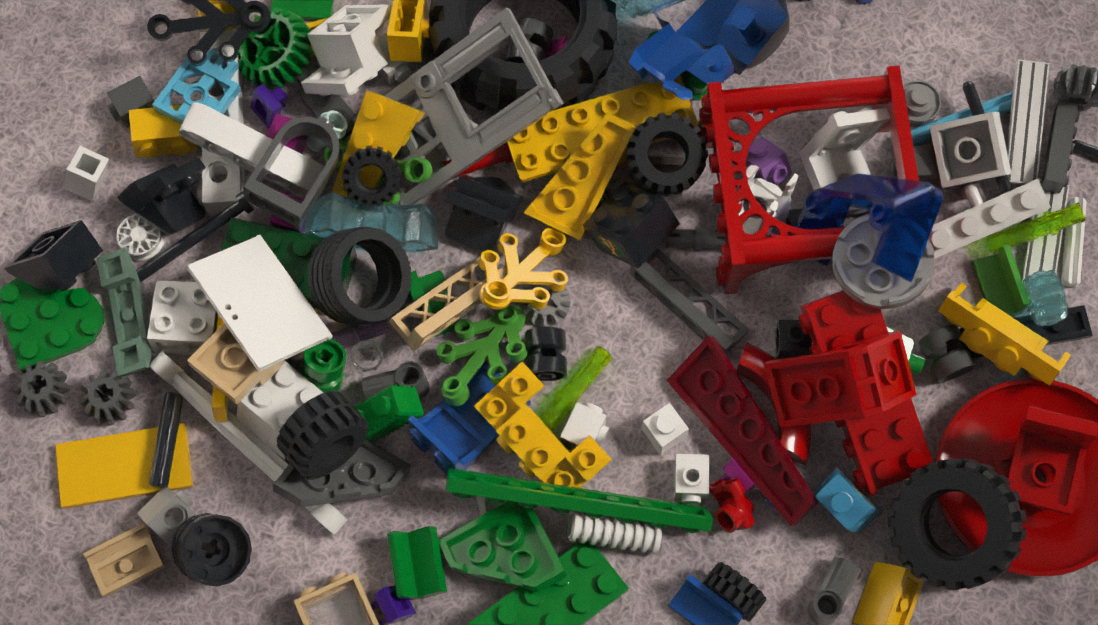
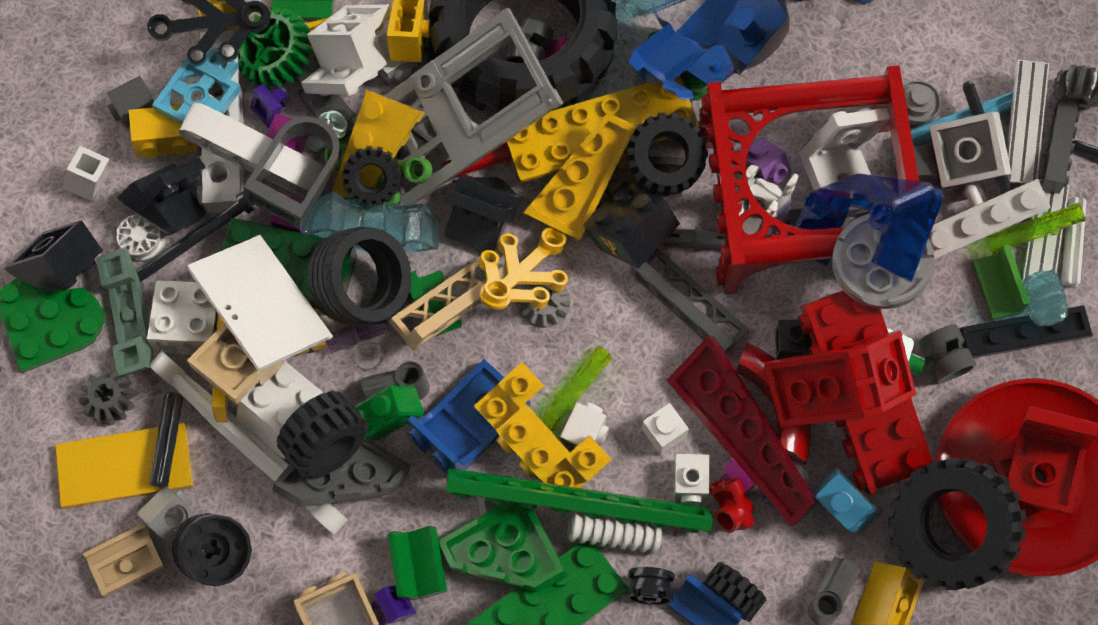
(48, 395): dark grey gear -> none
(325, 365): green wheel -> none
(455, 387): bright green plant -> none
(545, 352): black wheel -> none
(650, 585): none -> black wheel
(1001, 337): yellow bracket -> none

